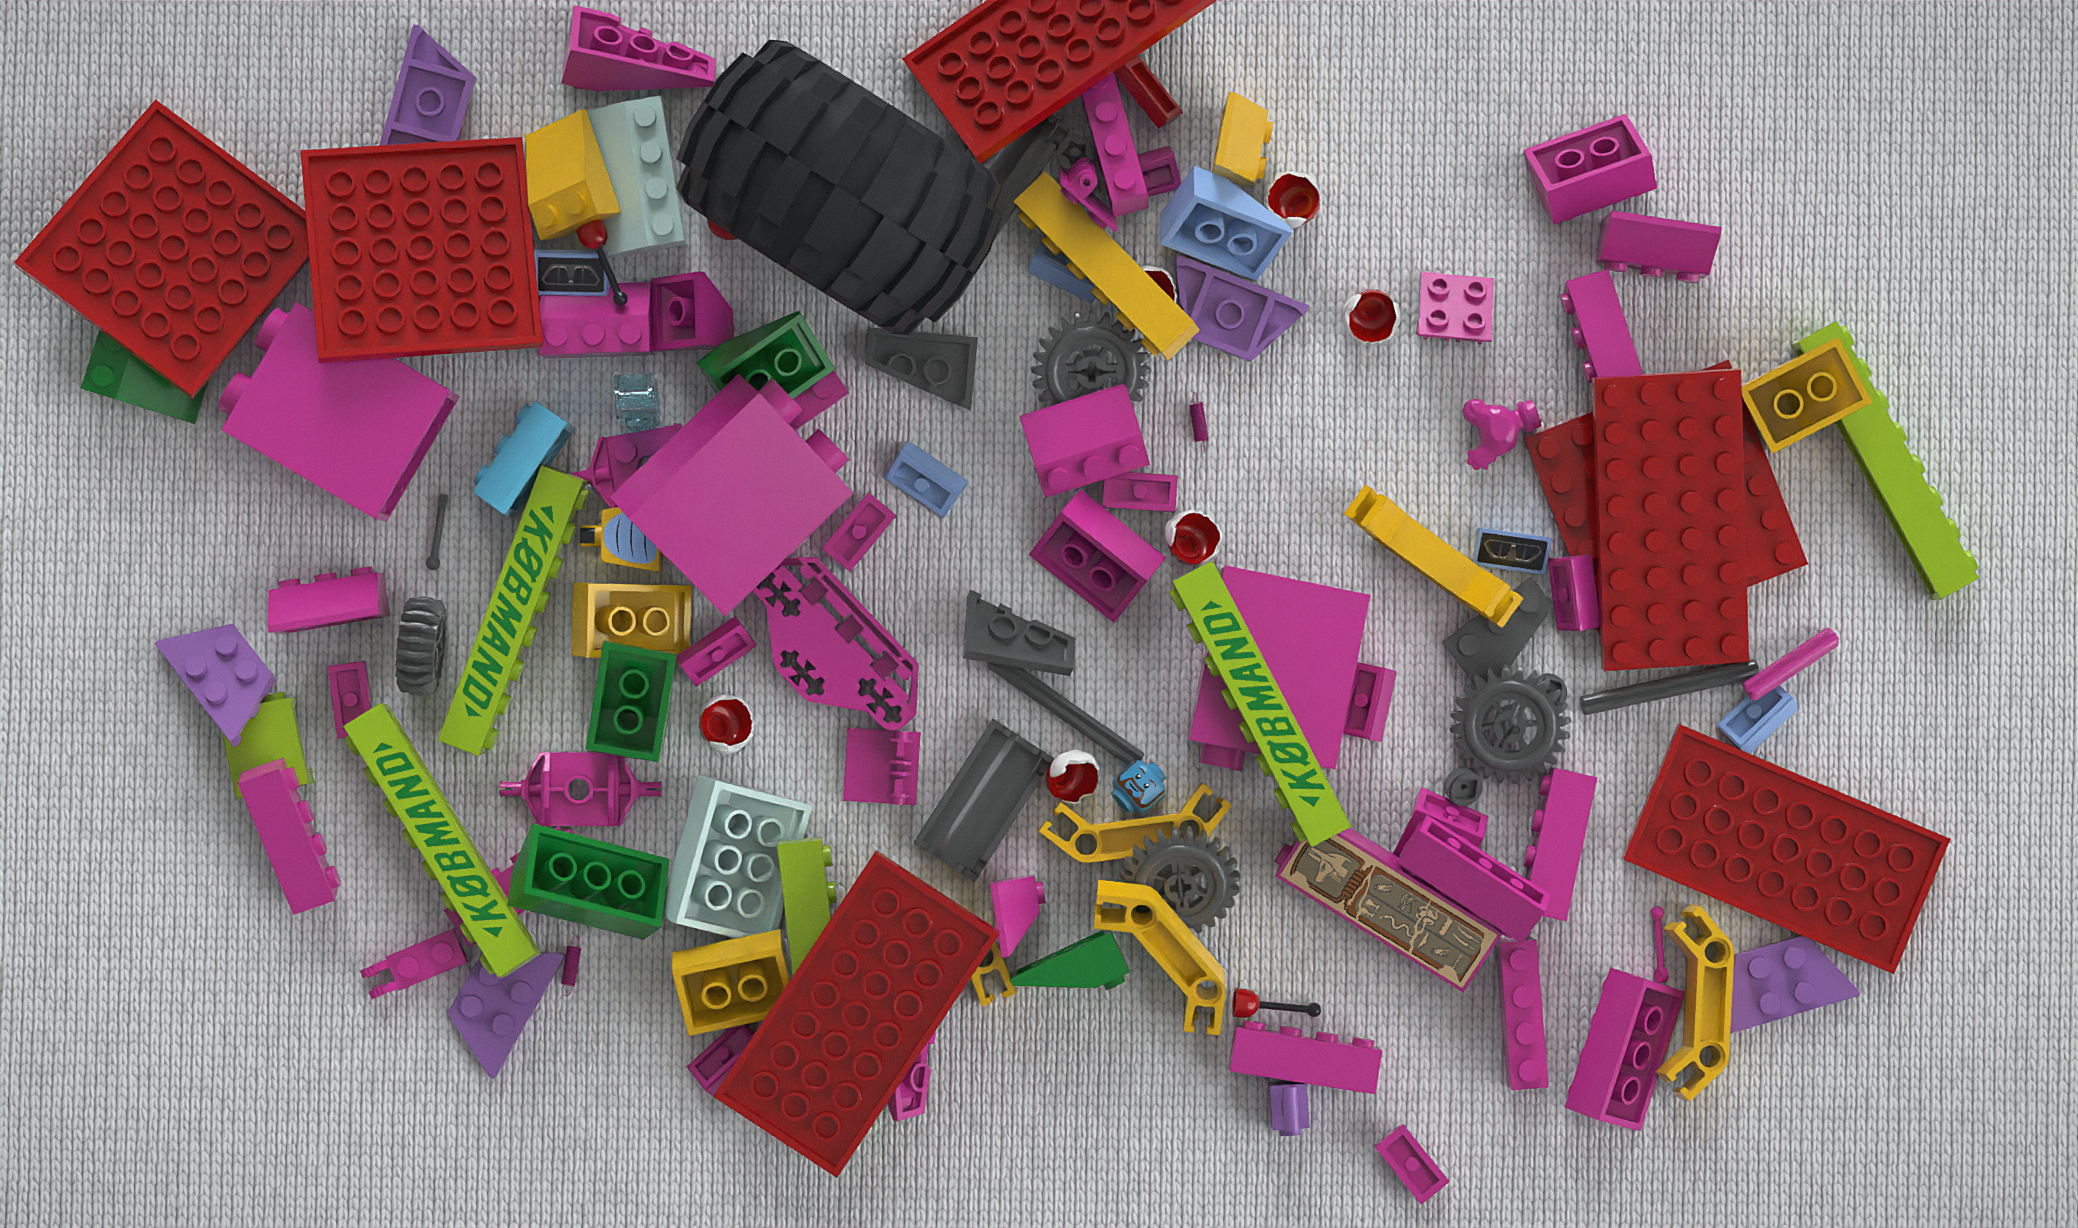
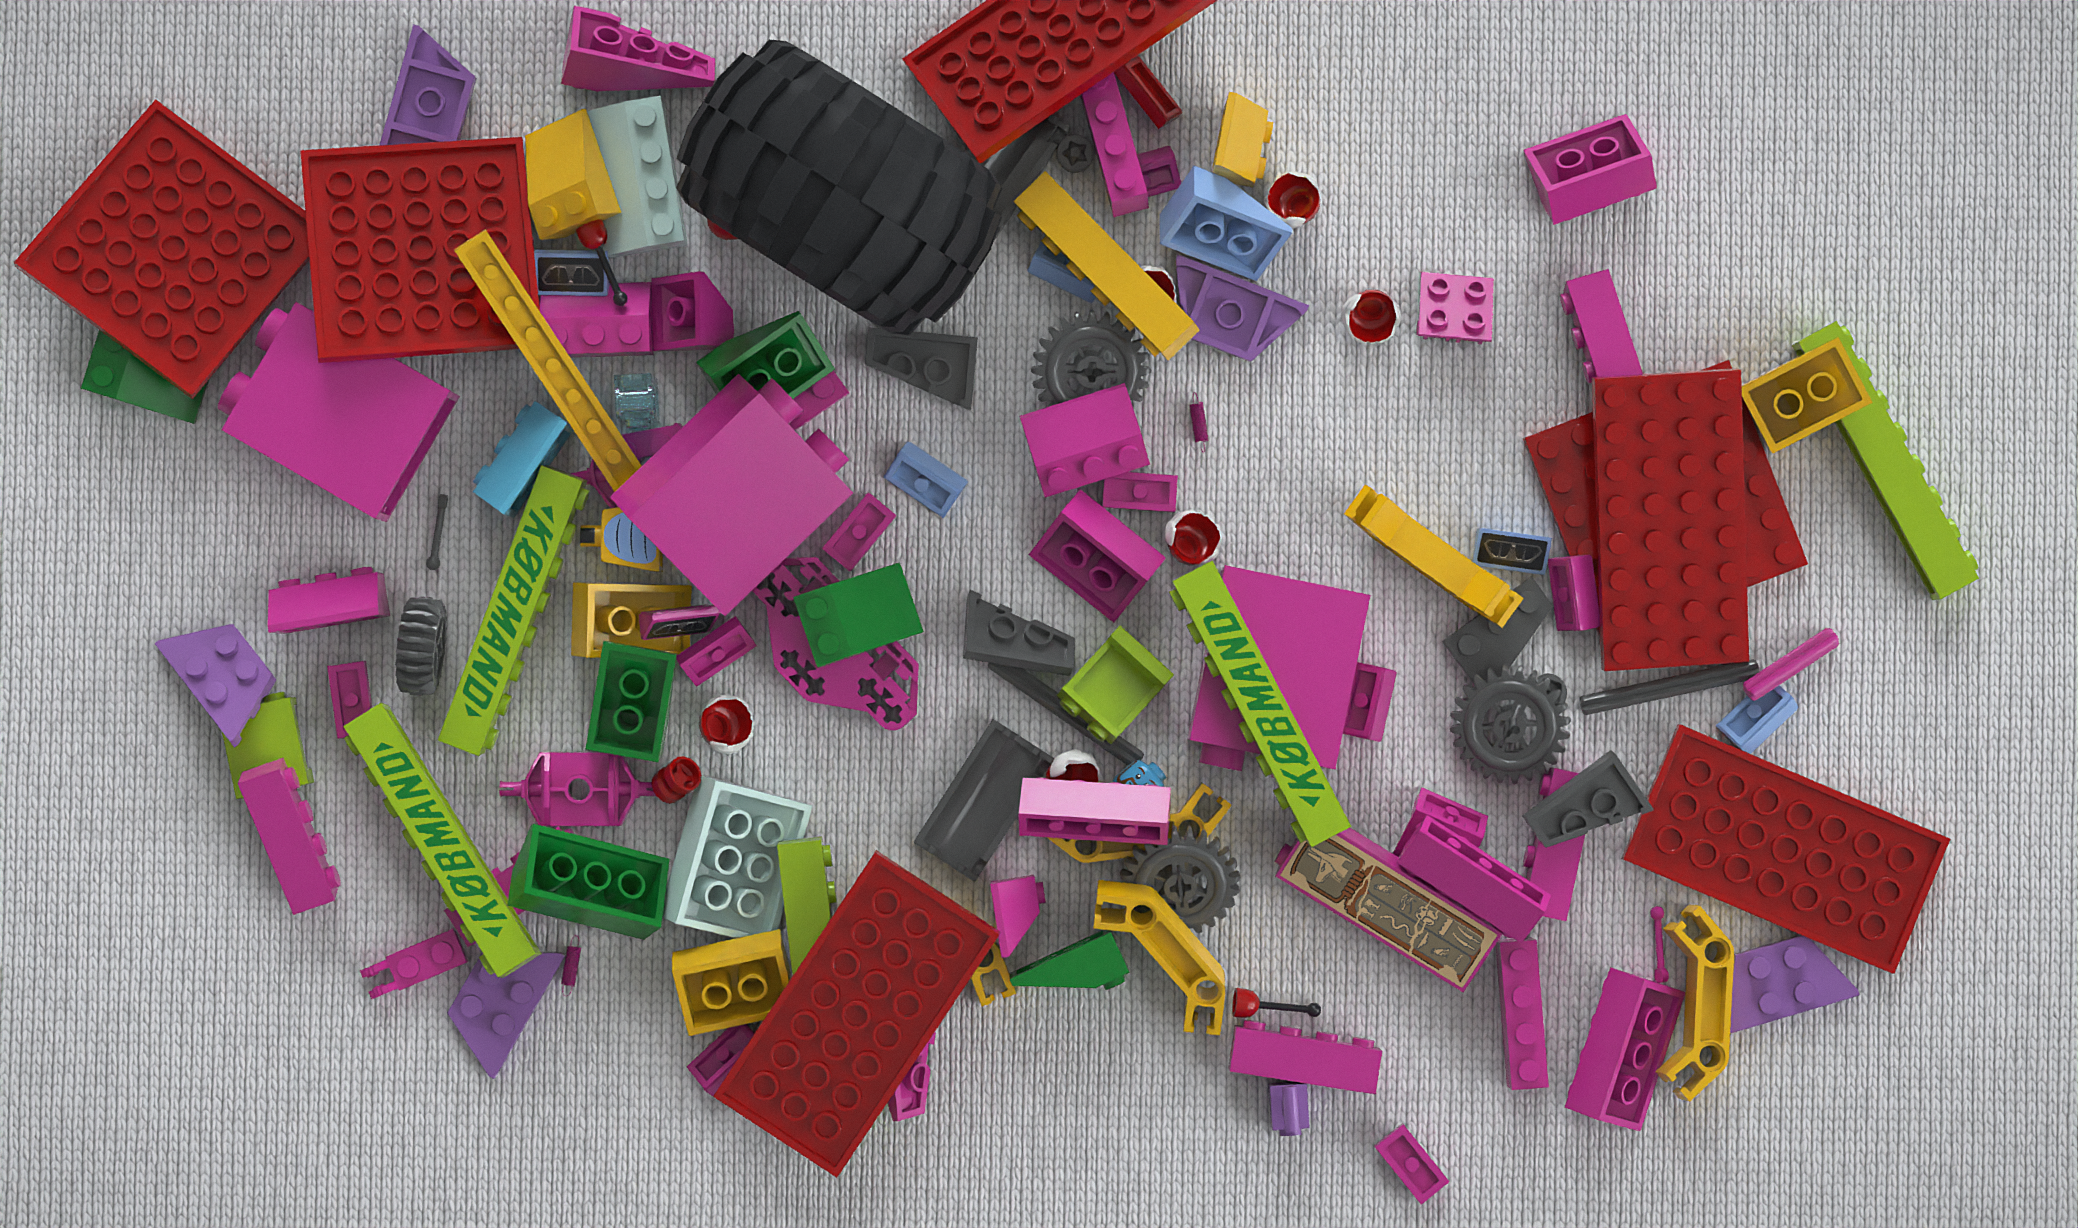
(548, 358): none -> yellow plate
(676, 779): none -> red wheel
(677, 621): none -> slope
(858, 614): none -> green slope
(881, 766): dark pink hinge -> none
(1078, 187): dark pink hinge -> none
(1094, 811): none -> brick
(1114, 686): none -> lime panel
(1463, 786): dark grey tile -> none
(1497, 428): dark pink animal -> none
(1591, 799): none -> dark grey wing
(1657, 246): dark pink slope -> none

